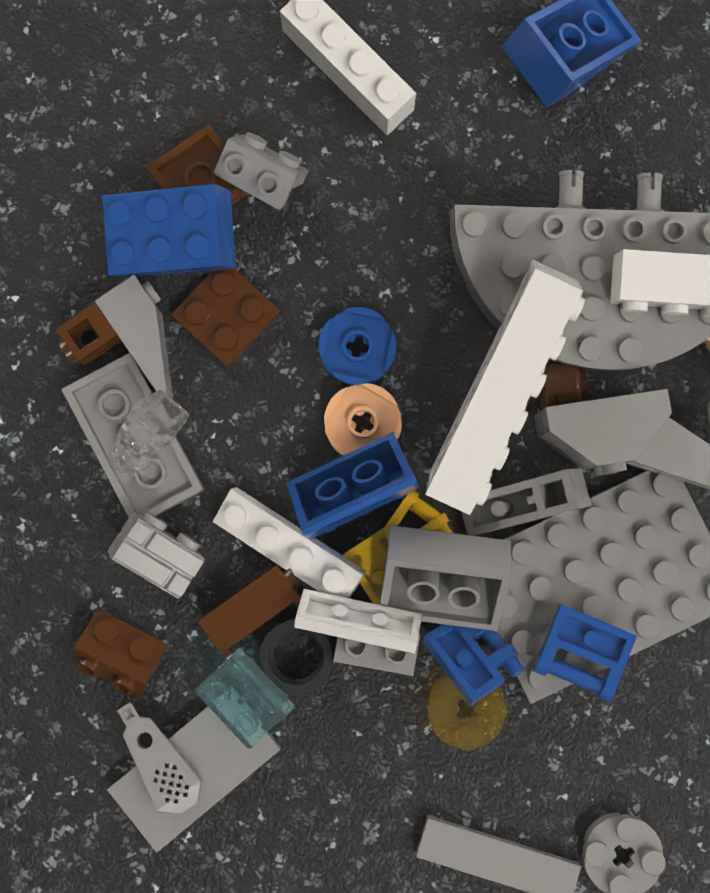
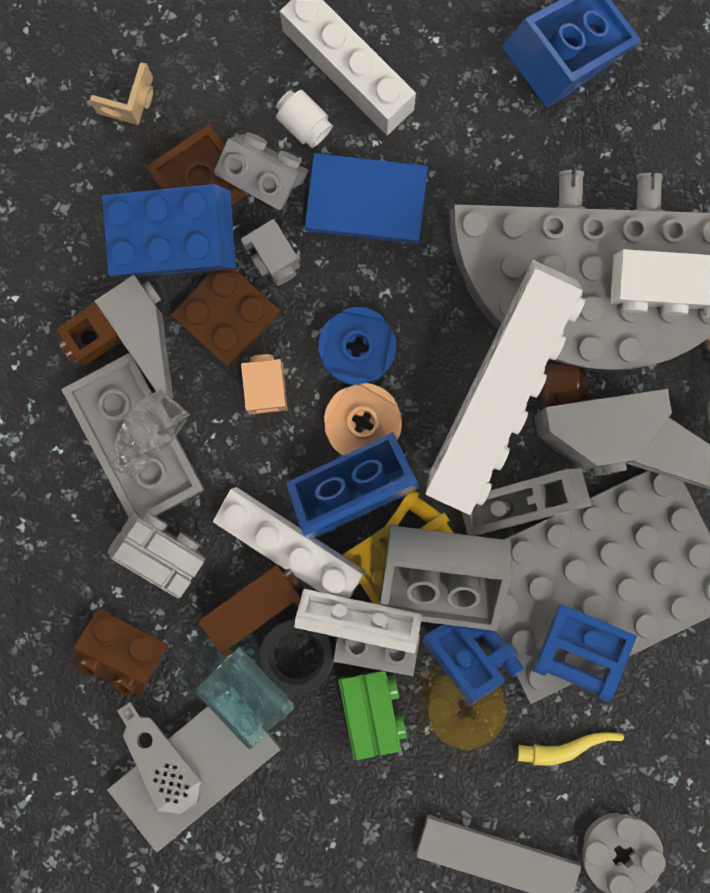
(139, 99): none -> tan bracket
(264, 385): none -> light nougat brick
(272, 252): none -> light grey brick
(303, 118): none -> white brick
(366, 198): none -> blue tile
(370, 713): none -> bright green brick
(555, 755): none -> light yellow animal

